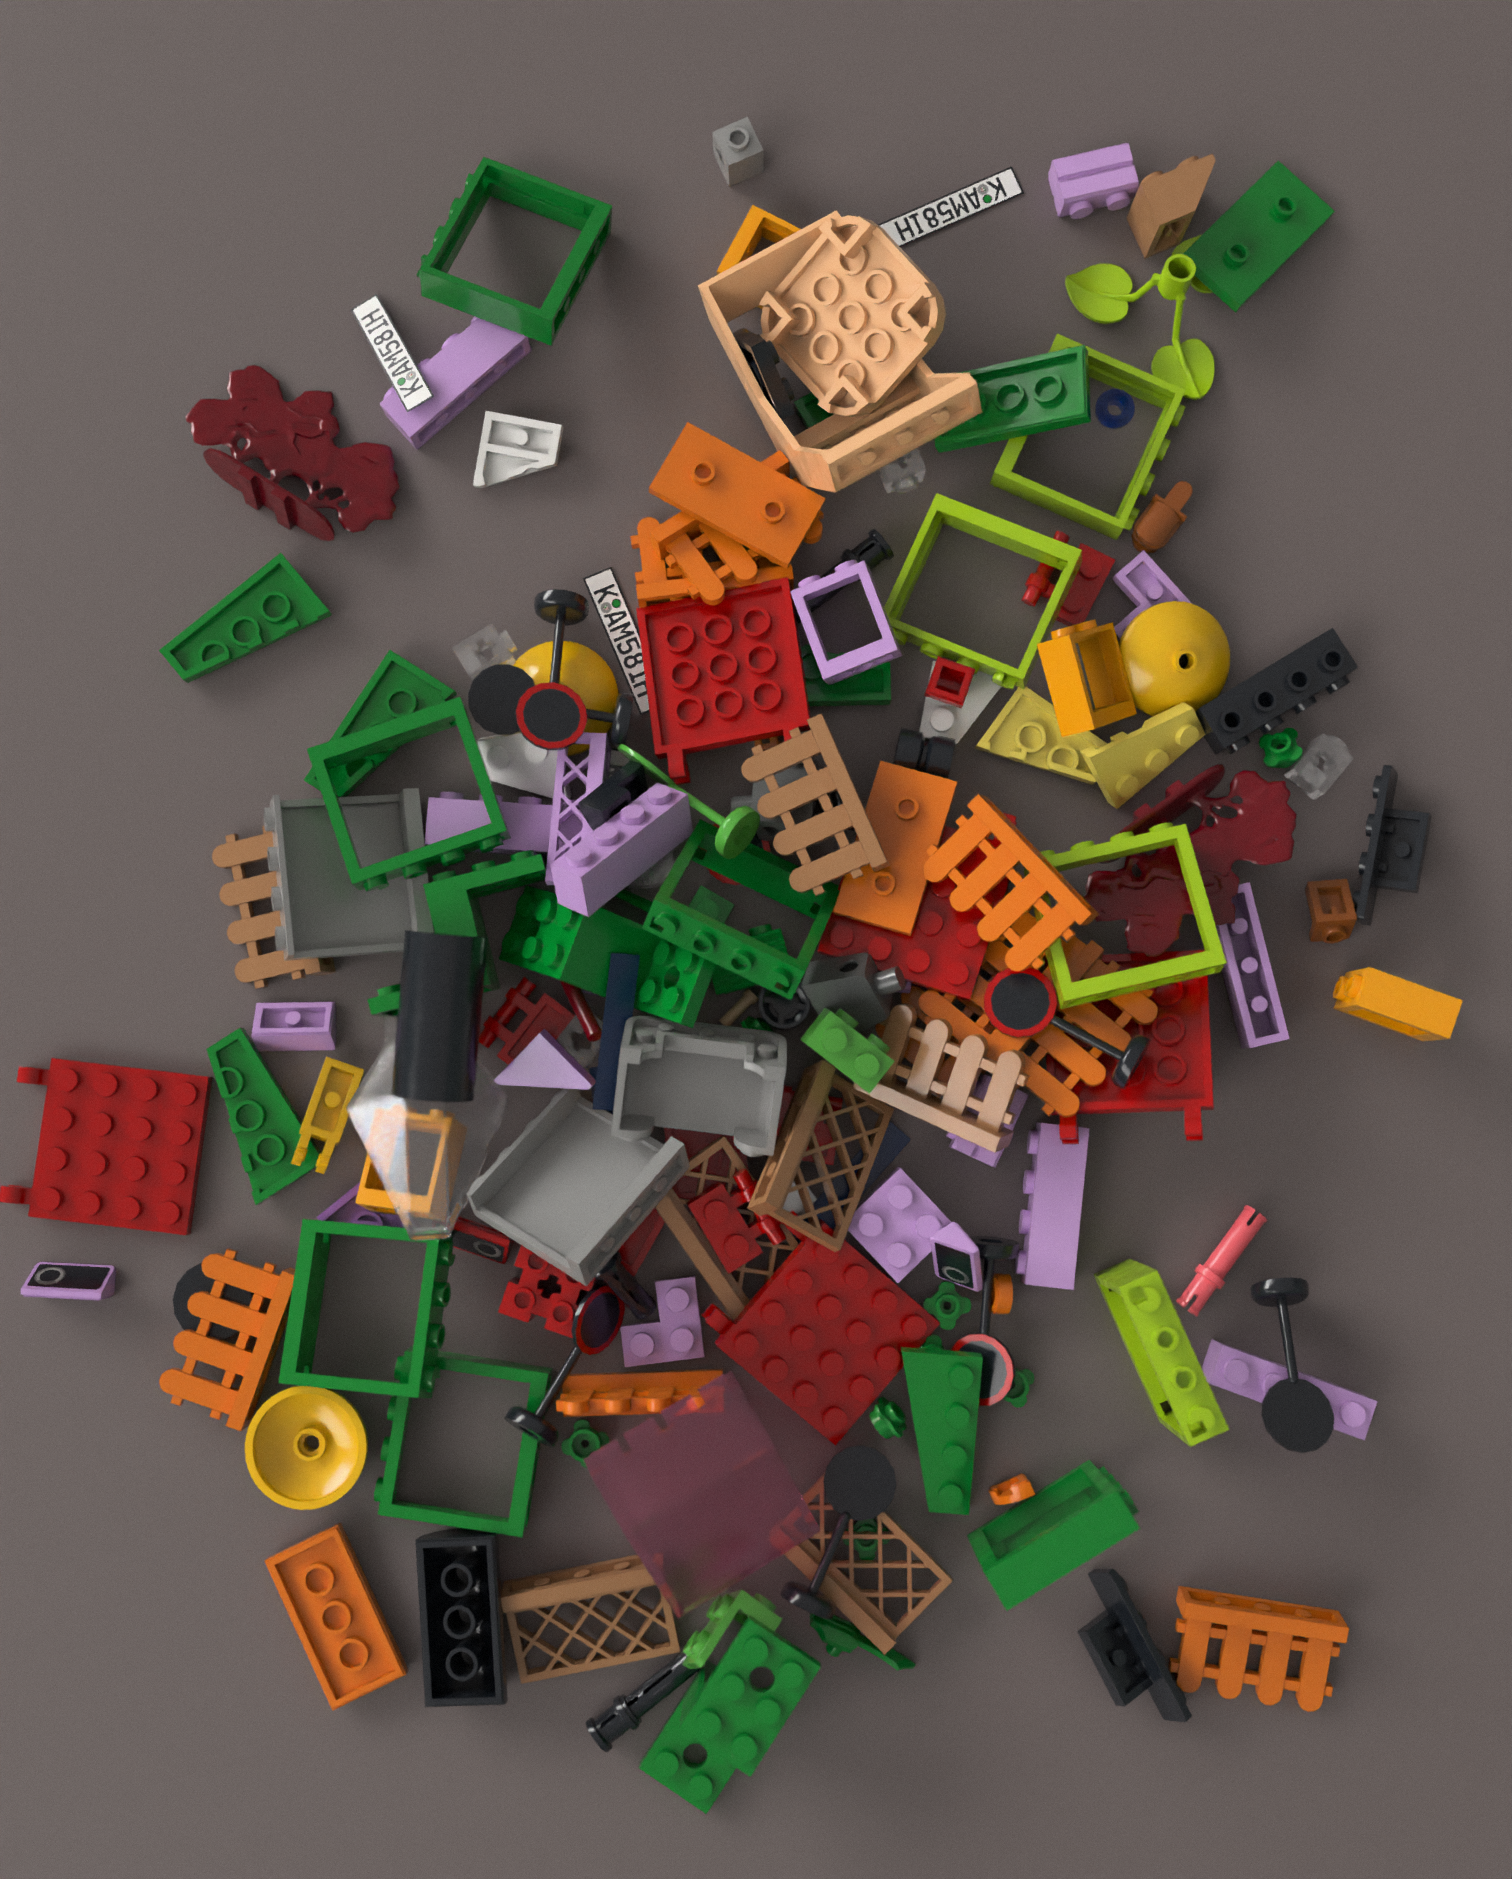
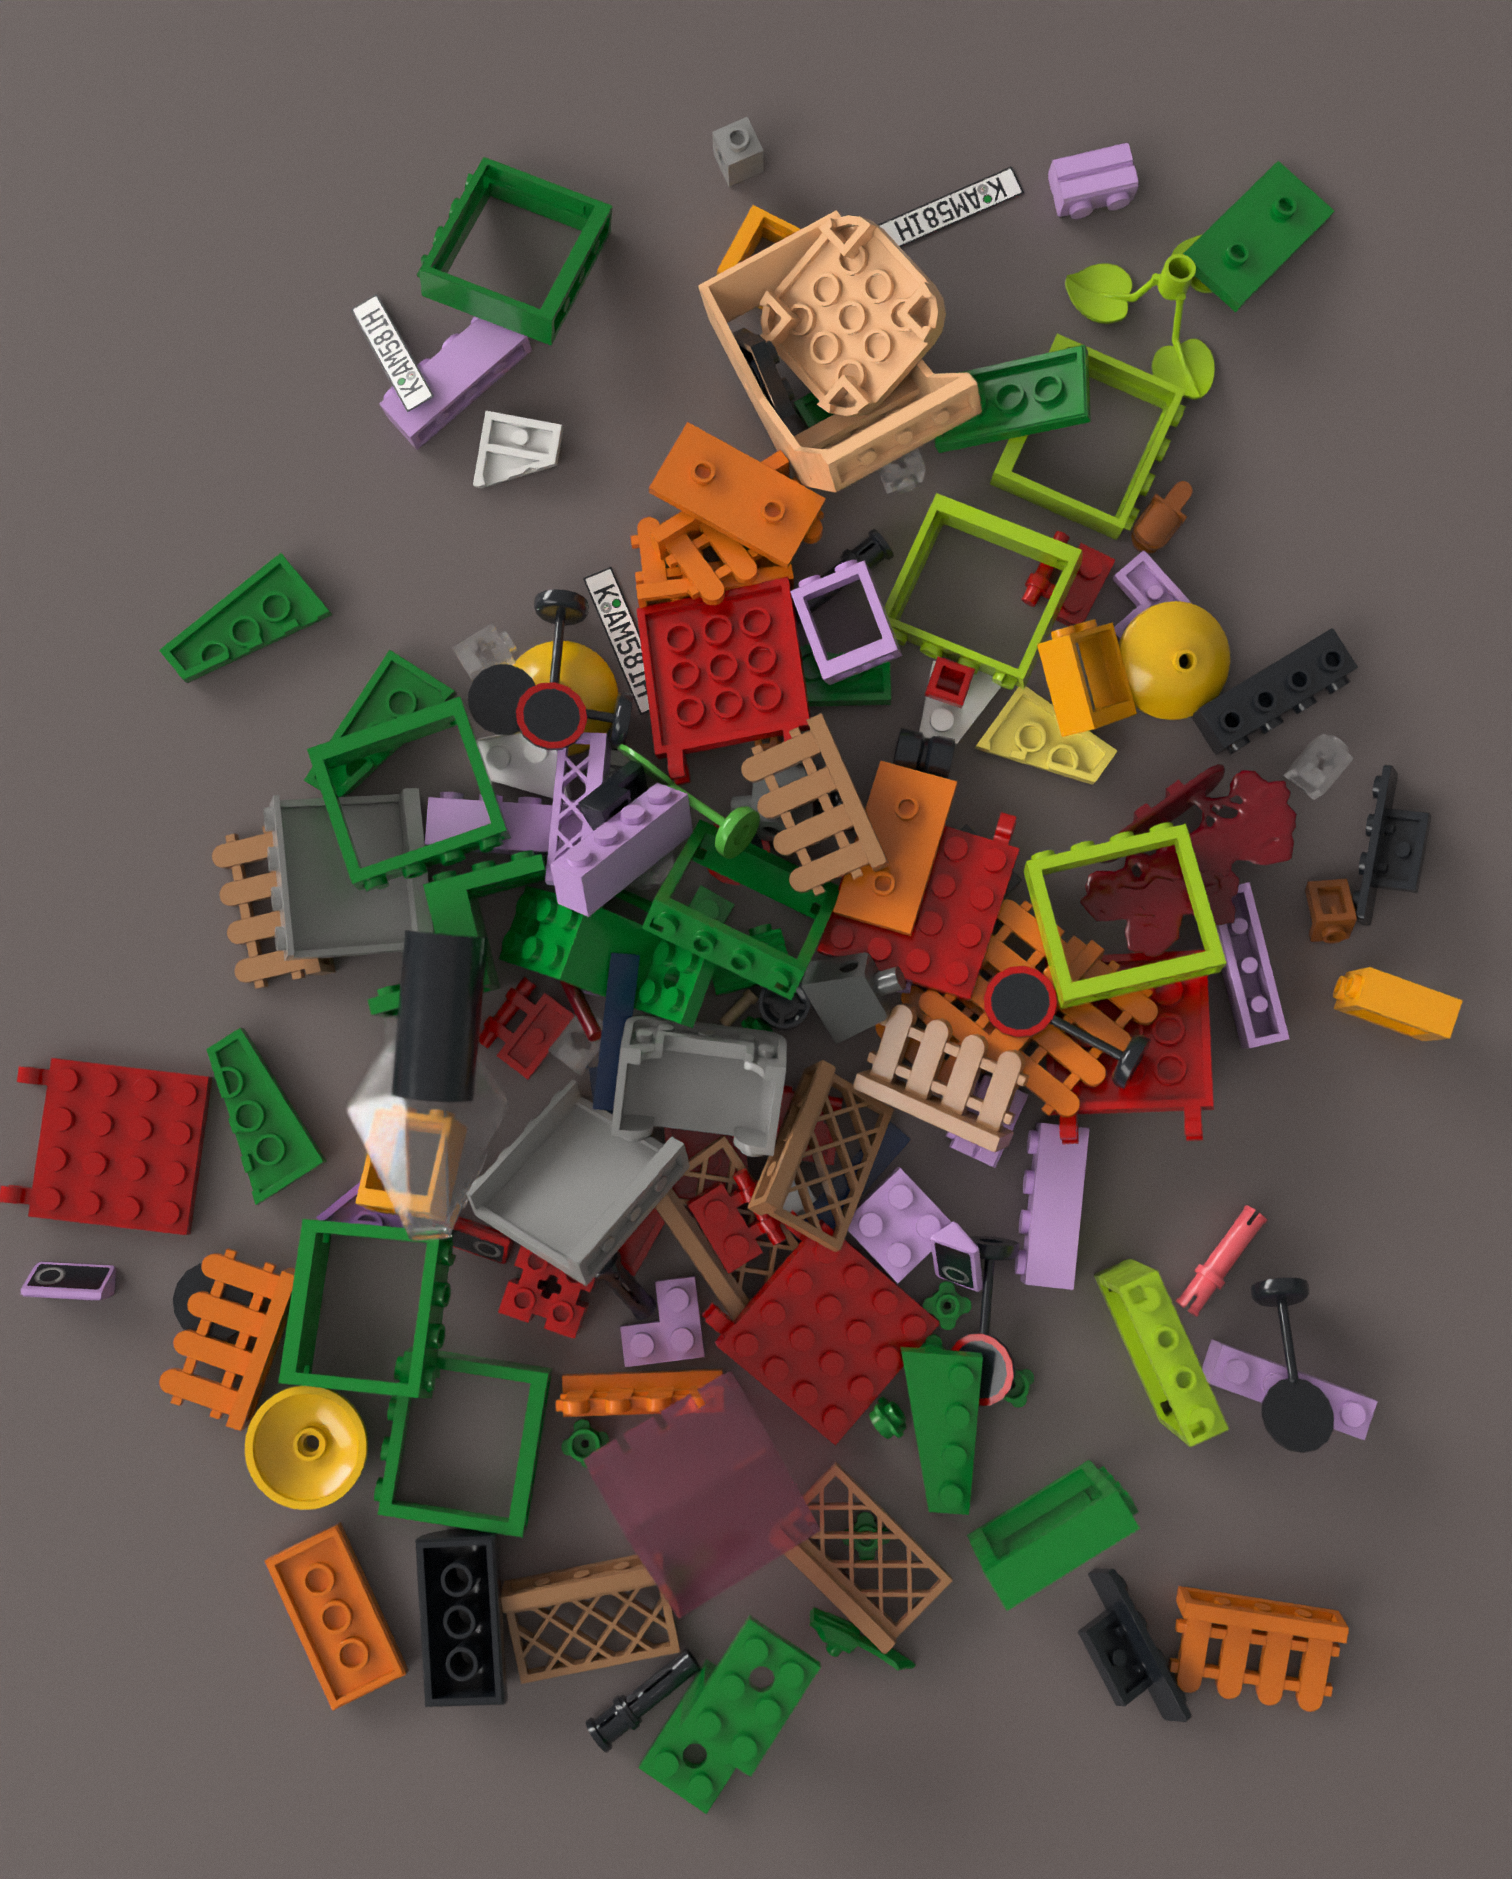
(295, 1026): lavender slope -> none
(297, 442): dark red plant -> none
(327, 1110): yellow hinge -> none
(545, 1065): tile -> none
(593, 1330): black piece -> none
(724, 1609): bright green bracket -> none
(842, 1046): bright green brick -> none
(859, 1488): black piece -> none
(1002, 1294): orange tile -> none
(1011, 1490): orange tile -> none
(1028, 891): orange fence -> none
(1122, 400): clear blue plate -> none
(1140, 756): light yellow wing -> none
(1167, 204): medium nougat slope -> none
(1281, 757): green plate -> none

